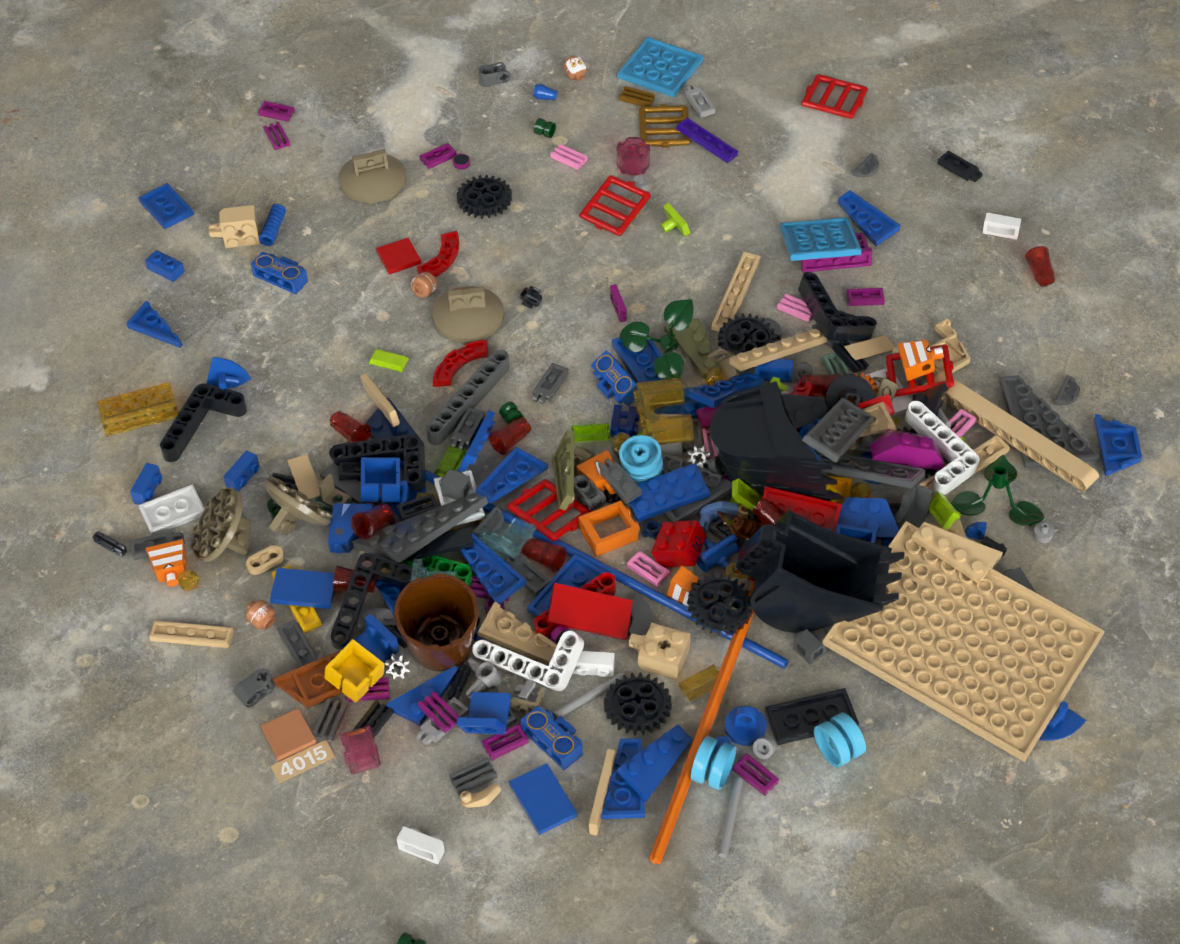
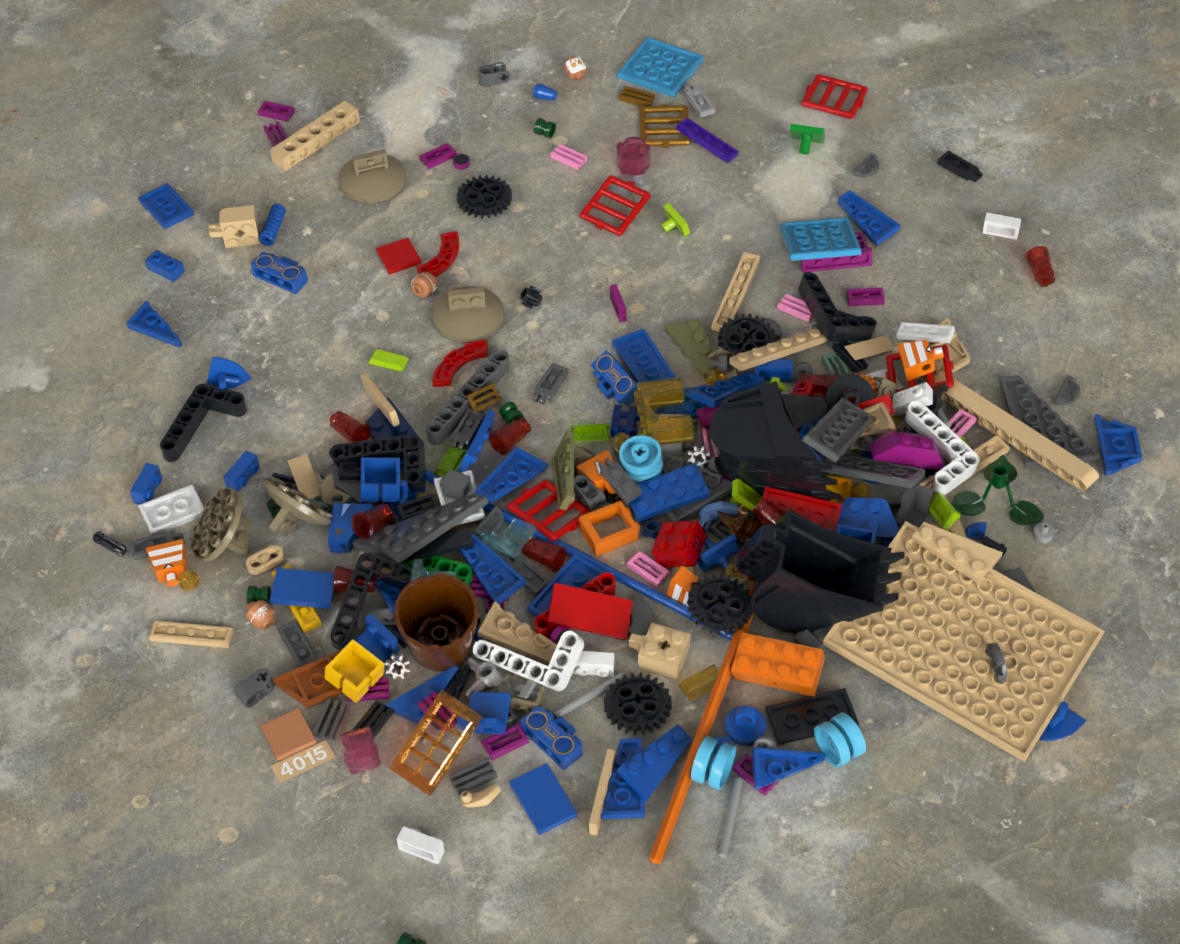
(141, 416): clear yellow fence -> none
(256, 594): none -> dark green wheel
(314, 135): none -> tan brick
(413, 776): none -> clear orange piece
(493, 393): none -> pearl gold tile
(635, 337): dark green plant -> none
(721, 363): none -> dark grey tile
(777, 764): none -> blue wing
(778, 664): none -> orange brick
(807, 135): none -> green tile
(921, 393): none -> white piece
(927, 332): none -> white tile
(997, 661): none -> dark grey tile

